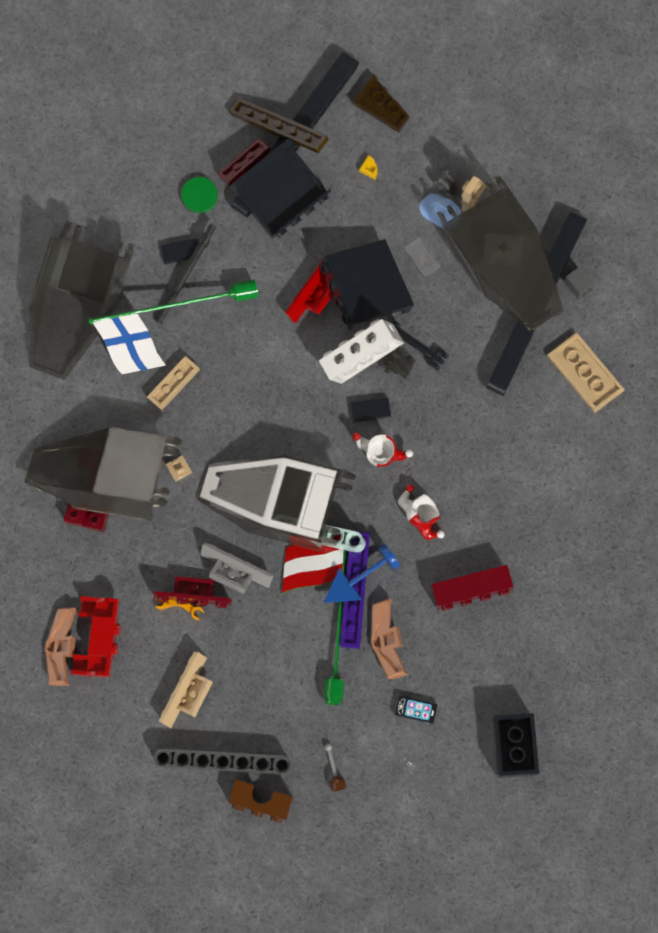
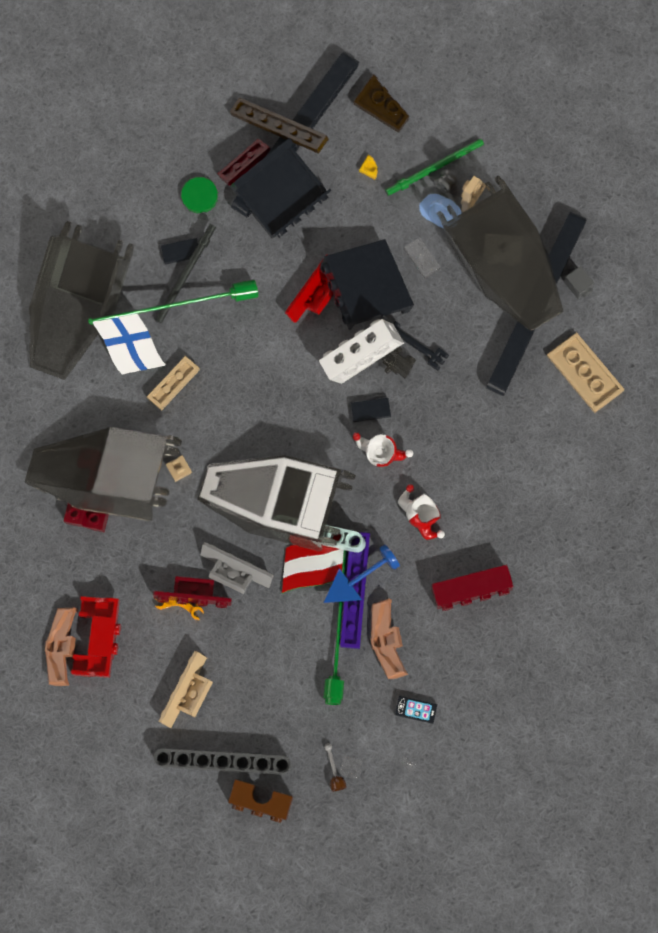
(403, 183): none -> green bar
(515, 745): black brick -> none

